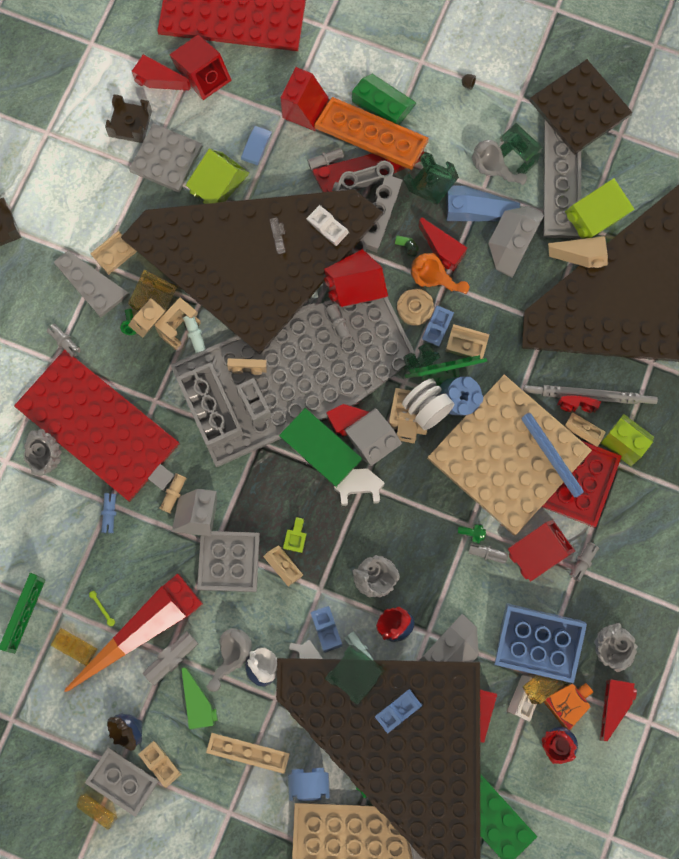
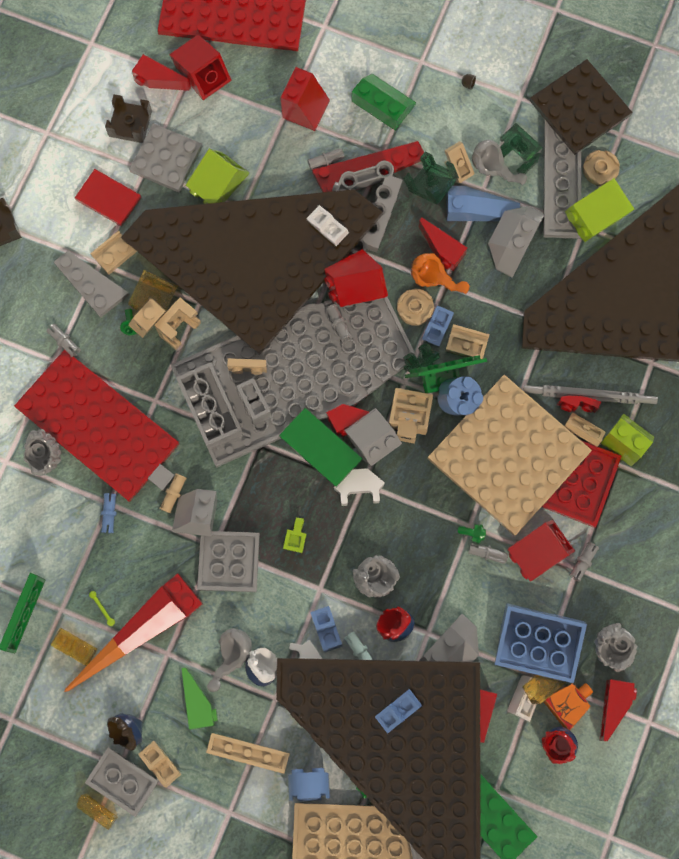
(108, 197): none -> red tile
(170, 658): light grey piece -> none
(194, 334): light aqua pin -> none
(256, 145): medium blue slope -> none
(278, 230): clear plate -> none
(283, 565): tan plate -> none
(355, 674): clear green panel -> none
(371, 133): orange plate -> none
(409, 243): clear green arm -> none
(428, 404): white wheel -> none
(457, 155): none -> tan slope
(552, 455): medium blue axle -> none
(583, 252): tan slope -> none
(600, 167): none -> tan tile

